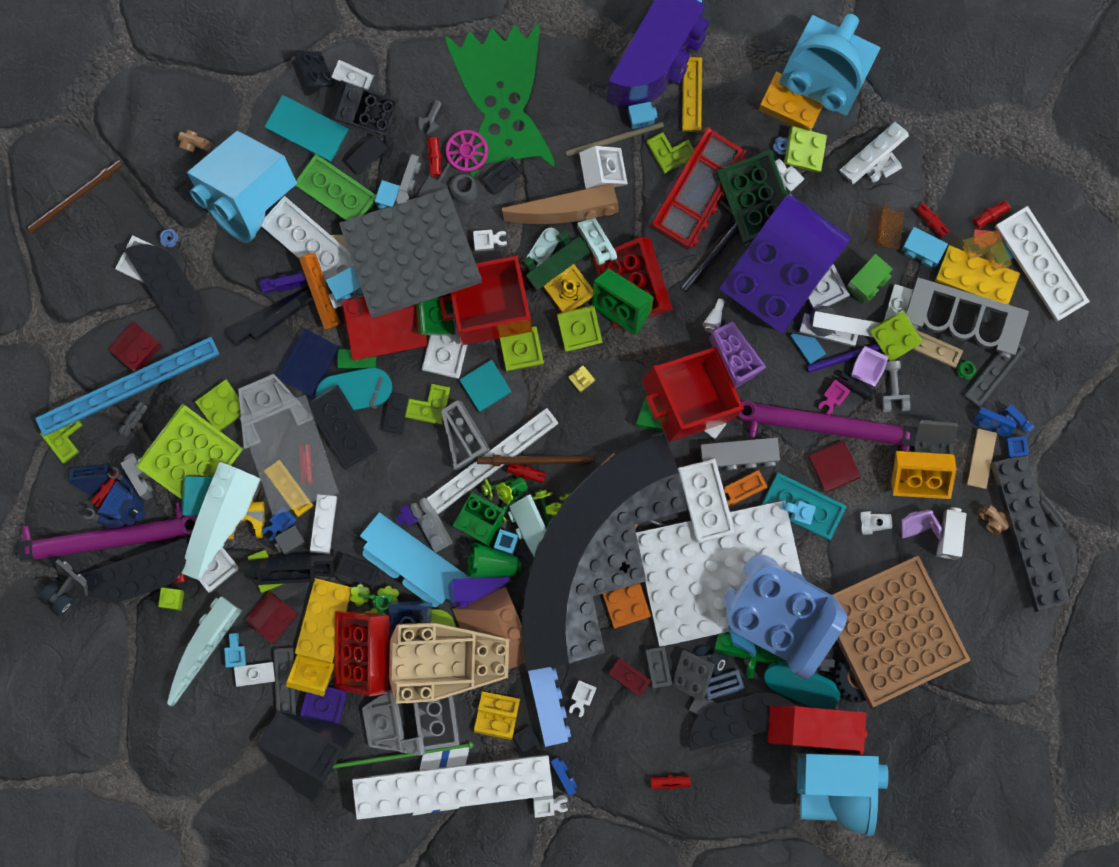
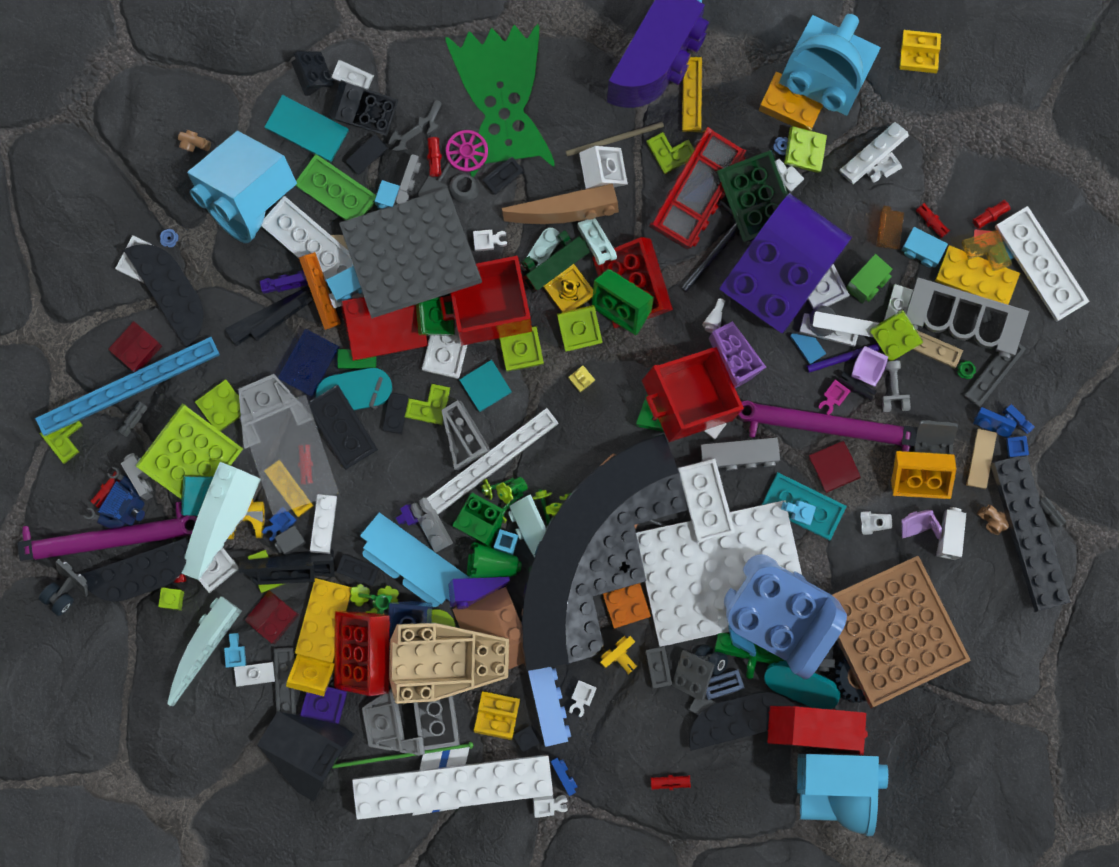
(89, 477): dark blue slope -> none
(105, 174): reddish brown bar -> none
(404, 138): none -> dark grey bar
(497, 460): reddish brown bar -> none
(527, 472): red pin -> none
(619, 655): none -> yellow plate
(629, 677): dark red plate -> none
(642, 115): medium azure brick -> none
(745, 487): orange hinge -> none
(920, 51): none -> yellow slope

